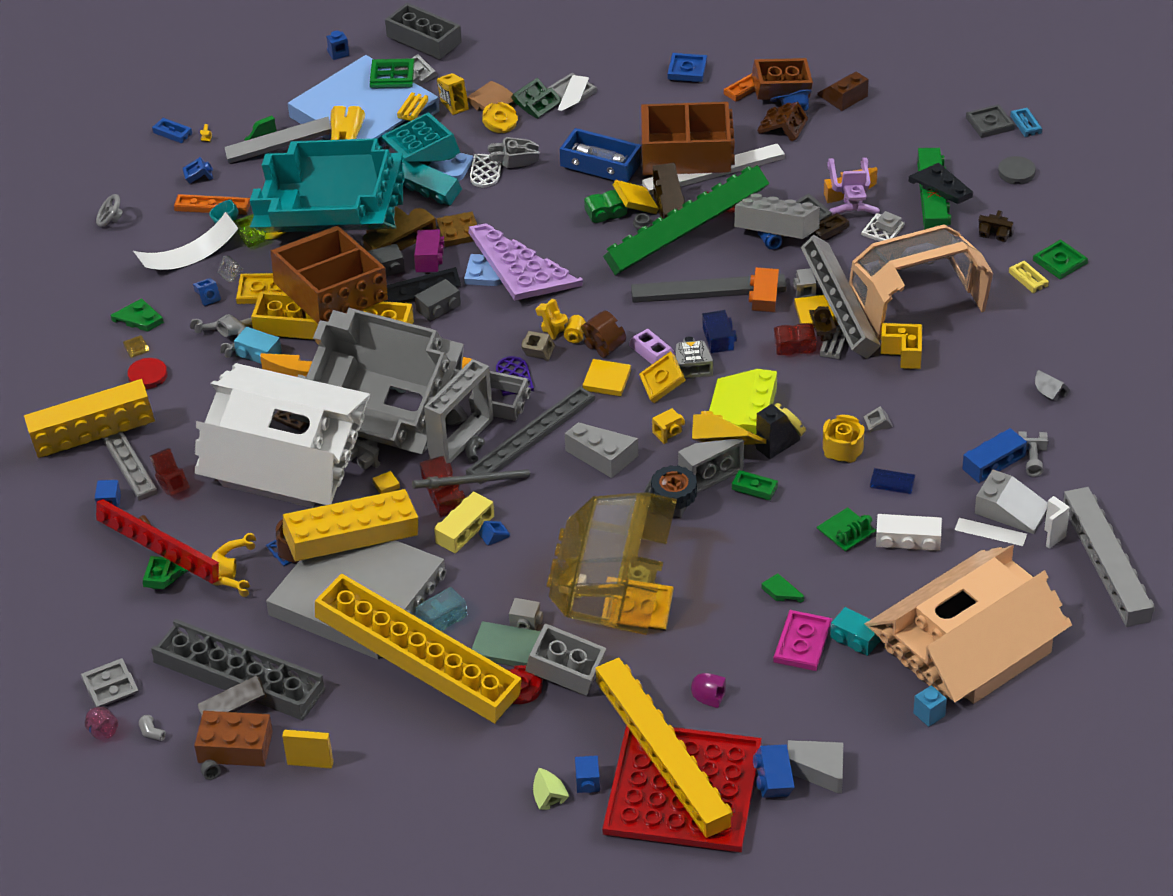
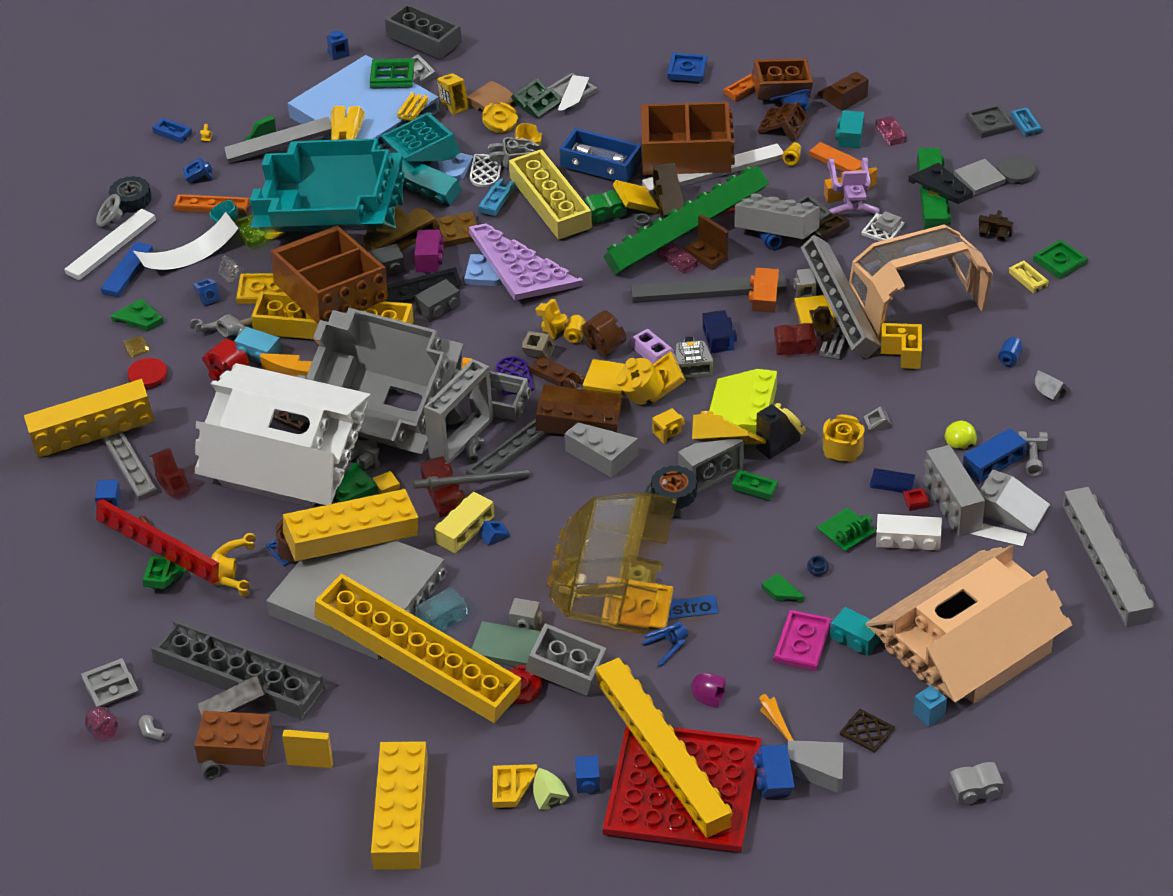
(110, 244): none -> white tile
(125, 270): none -> blue tile
(133, 193): none -> black wheel
(222, 358): none -> red brick
(354, 485): none -> green wing
(399, 806): none -> yellow brick
(496, 197): none -> dark azure hinge
(511, 783): none -> yellow wing
(528, 132): none -> yellow hair
(550, 194): none -> light yellow brick
(555, 373): none -> reddish brown hinge
(564, 407): none -> reddish brown slope
(640, 380): none -> yellow brick
(674, 634): none -> blue plant
(678, 258): none -> clear pink plate
(693, 606): none -> blue sticker
(711, 245): none -> reddish brown bracket
(772, 712): none -> light orange piece
(791, 155): none -> yellow cone
(817, 565): none -> dark blue plate
(841, 160): none -> orange tile
(851, 129): none -> teal brick
(873, 719): none -> dark brown window
(891, 130): none -> clear pink plate
(916, 499): none -> red tile
(953, 490): none -> light grey brick
(960, 435): none -> neon yellow hair
(976, 783): none -> light grey brick
(980, 176): none -> light grey tile
(1010, 351): none -> blue brick
(1056, 521): white panel -> none

